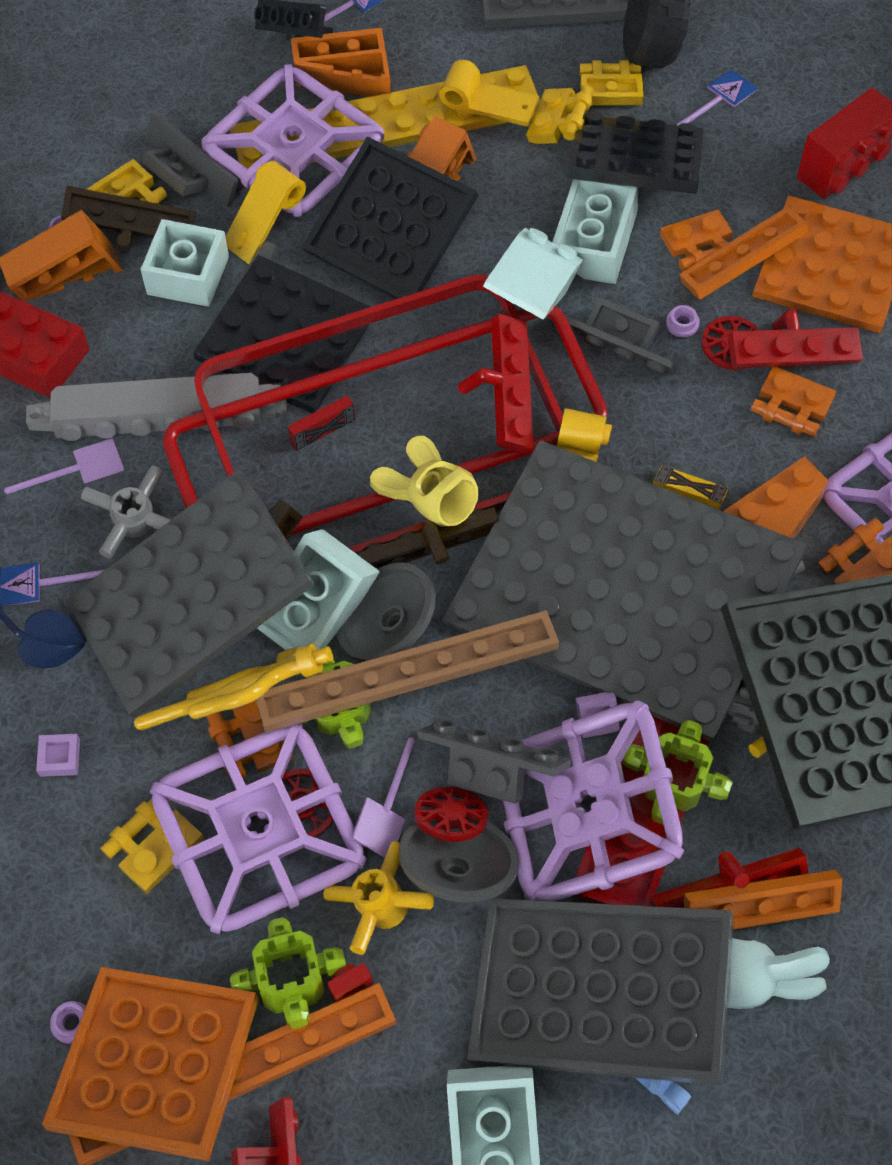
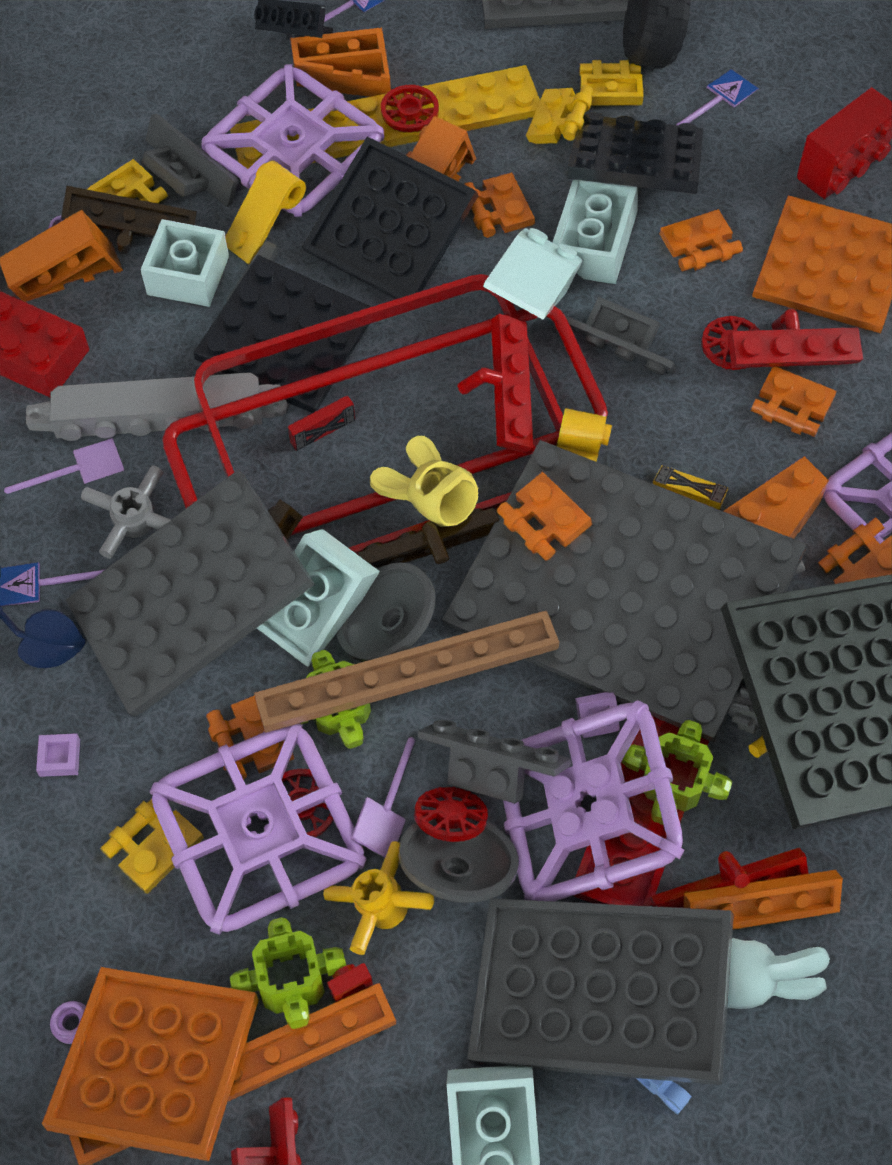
(240, 687): yellow plant -> none
(409, 108): none -> red wheel
(467, 93): yellow door -> none
(507, 202): none -> orange plate
(552, 509): none -> orange plate
(686, 314): lavender plate -> none
(744, 252): orange plate -> none

